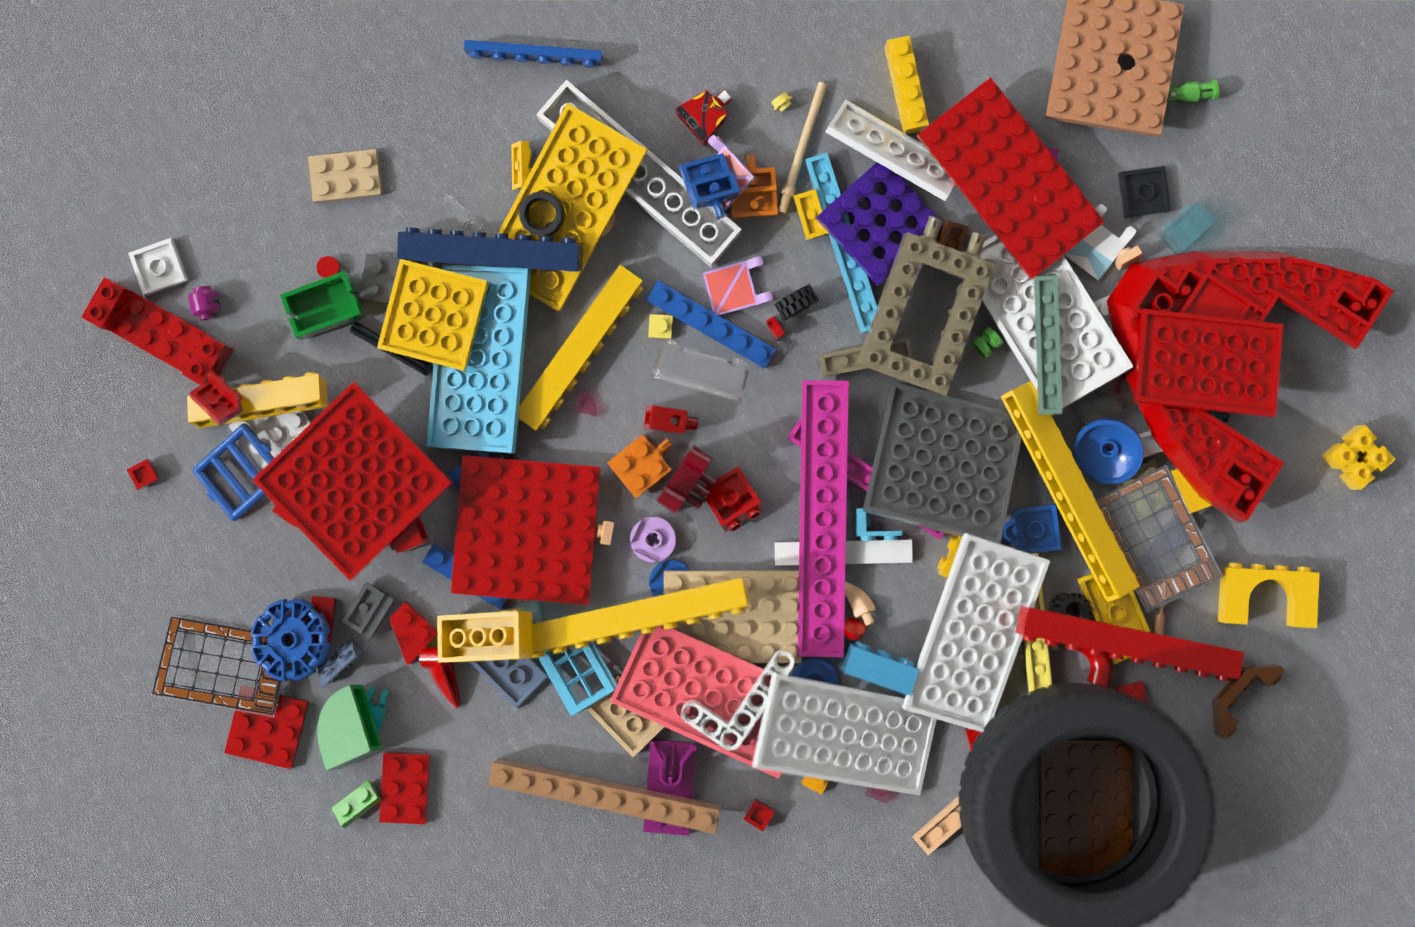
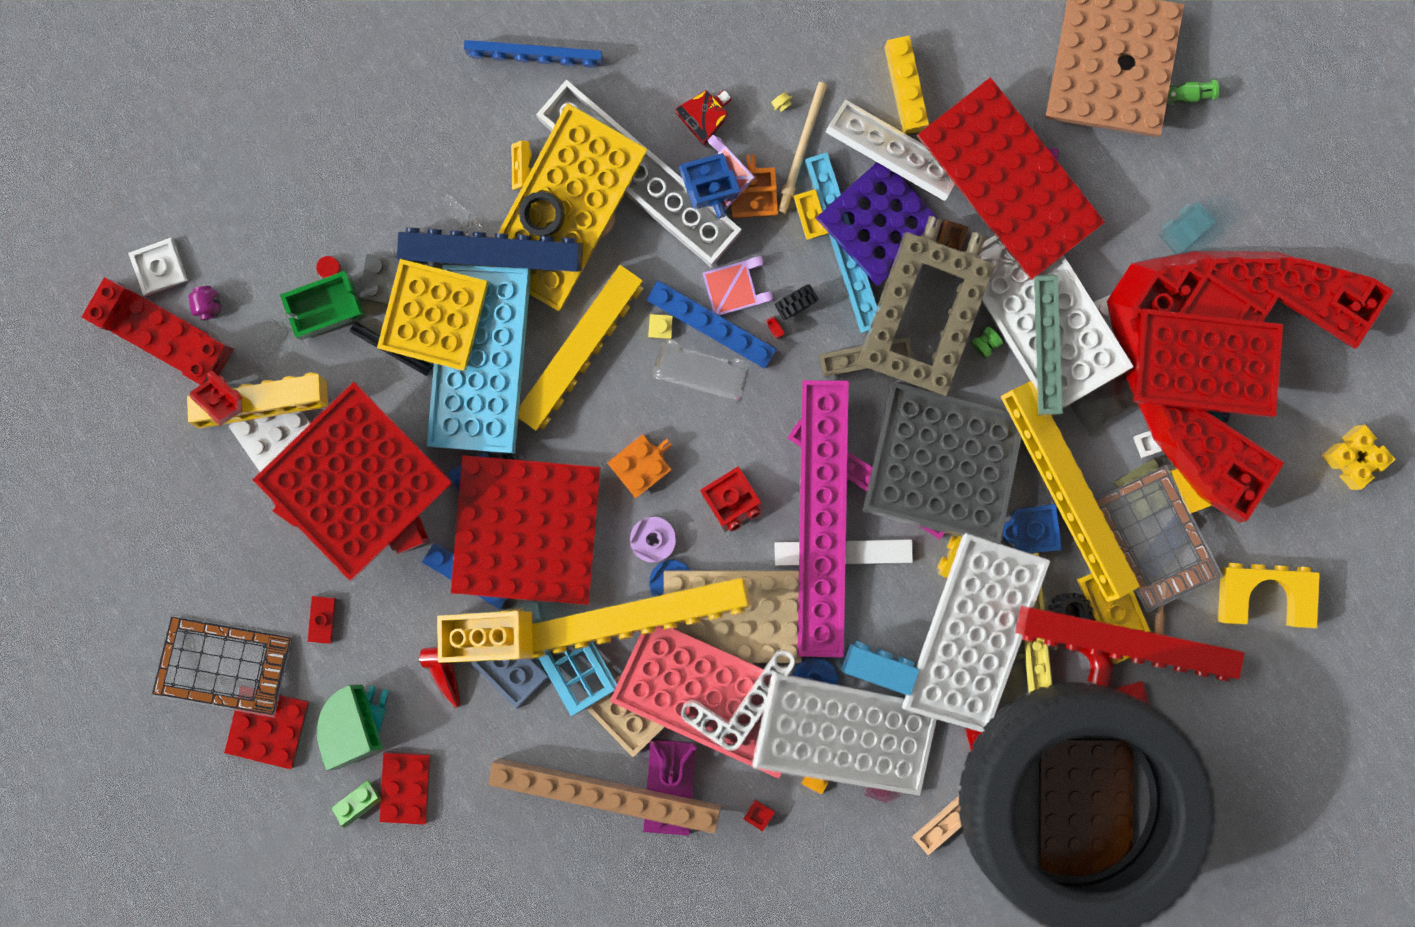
(143, 474): red plate -> none
(214, 457): blue bar -> none
(302, 644): blue plate -> none
(335, 665): sand blue hinge -> none
(345, 176): tan plate -> none
(368, 610): dark grey plate -> none
(411, 631): red wing -> none
(585, 403): clear pink tile -> none
(604, 532): light nougat plate -> none
(659, 419): red torso -> none
(686, 480): dark red piece -> none
(854, 629): red tile -> none
(860, 603): light nougat bar -> none
(862, 521): medium azure bracket -> none
(1099, 248): white flag -> none
(1104, 463): blue dish -> none
(1127, 257): light nougat plate -> none
(1144, 192): black tile -> none
(1223, 721): reddish brown slope -> none

